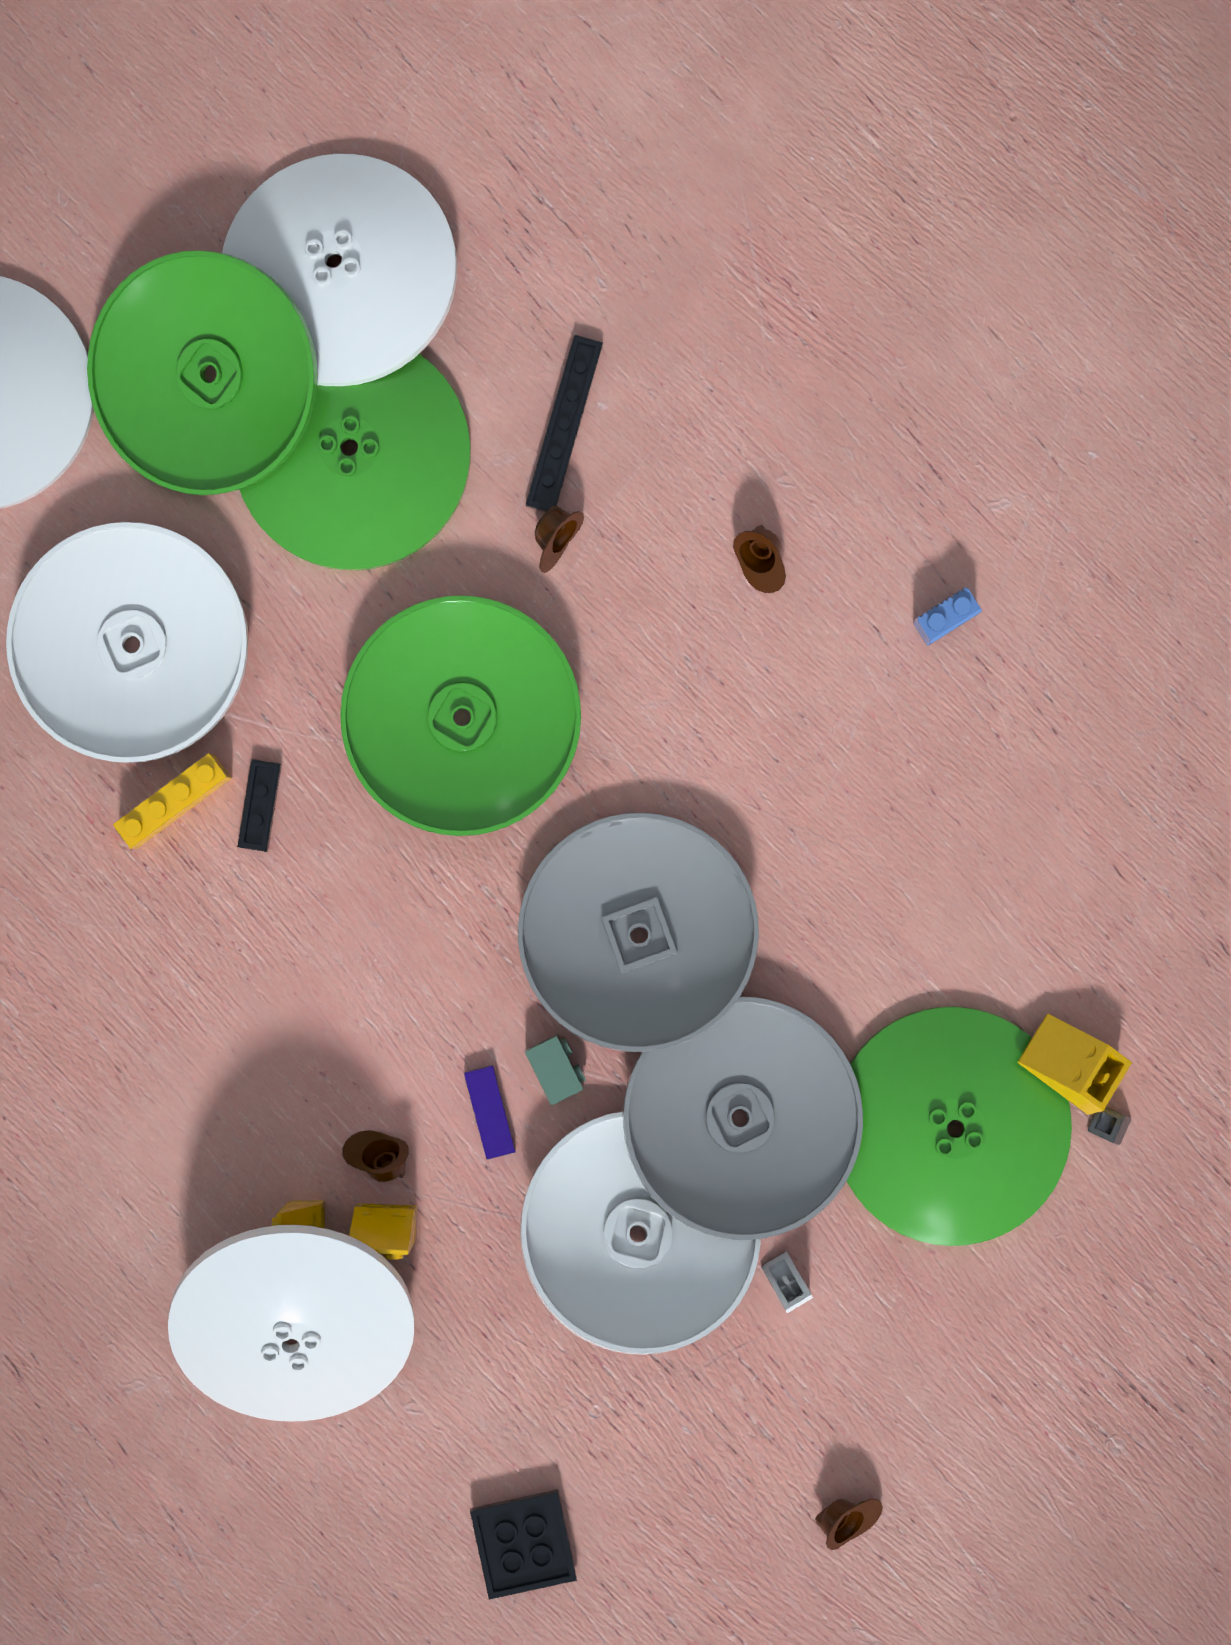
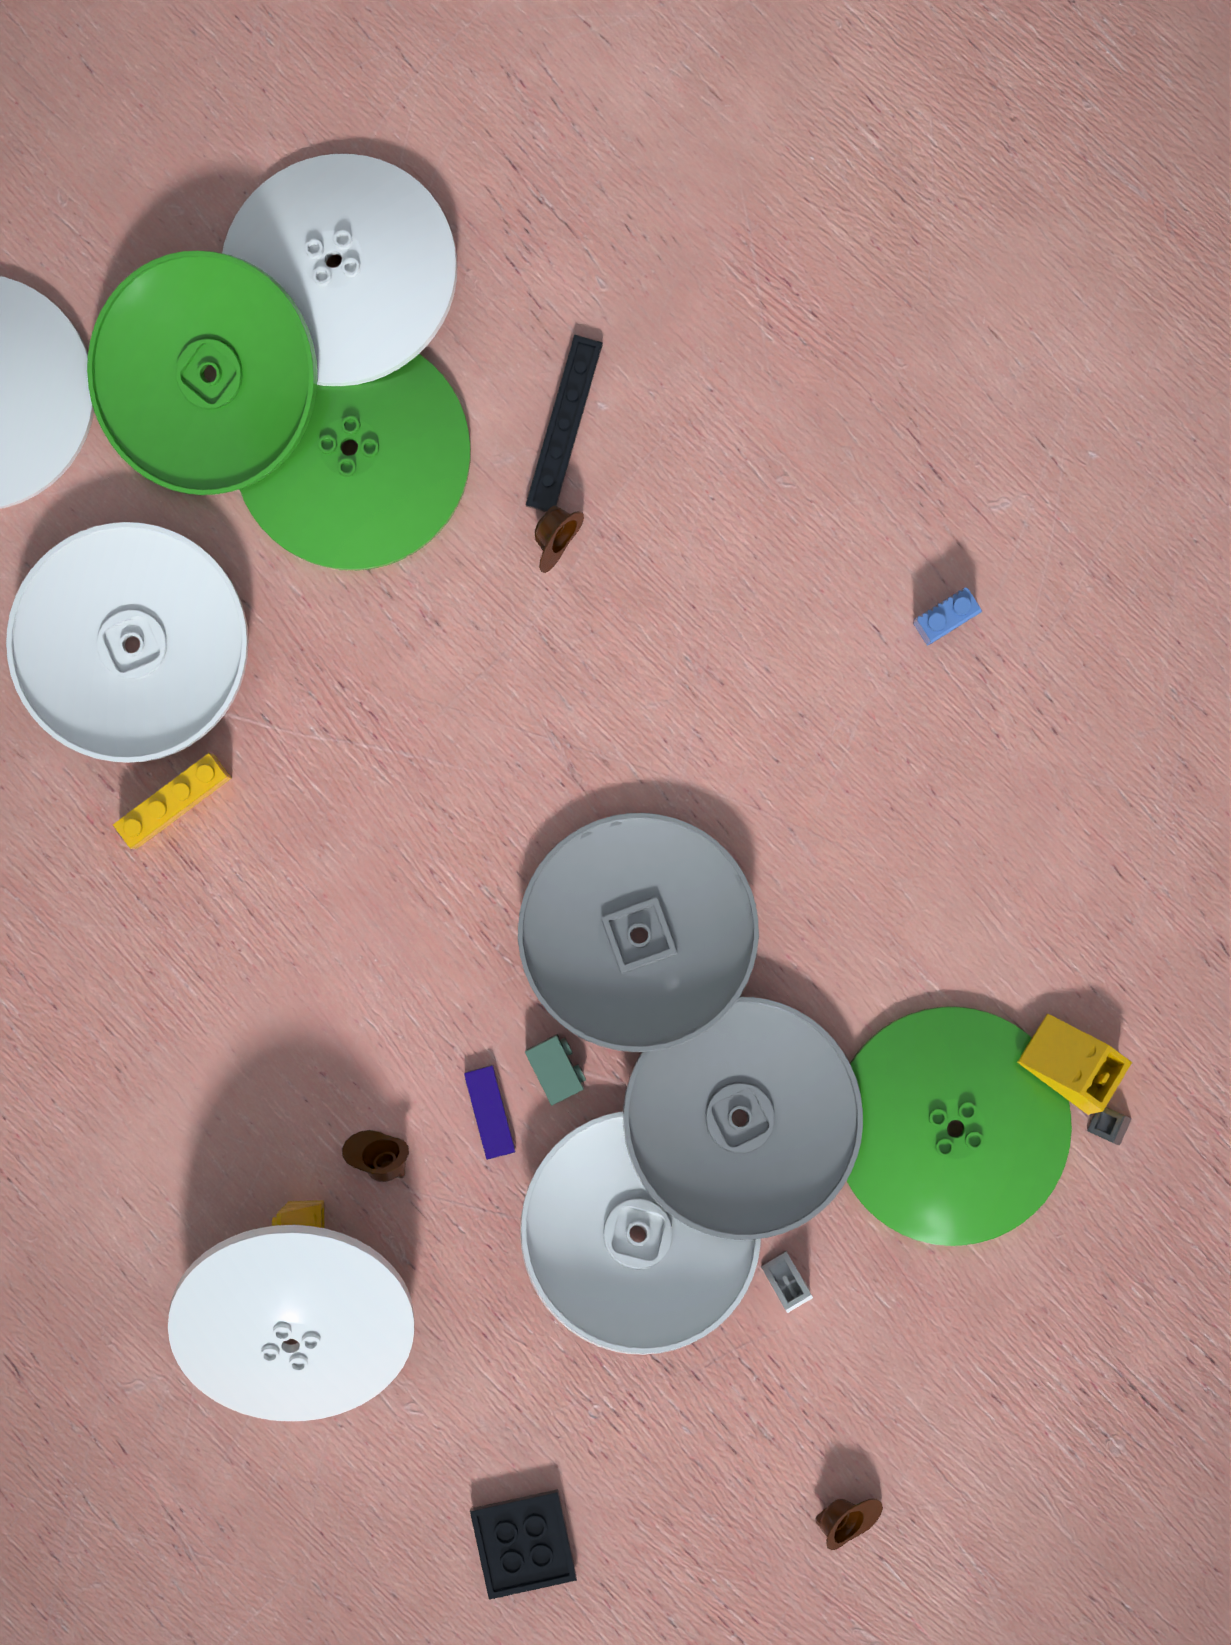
(259, 805): black tile -> none
(385, 1228): yellow slope -> none
(404, 704): bright green dish -> none
(760, 559): reddish brown piece -> none

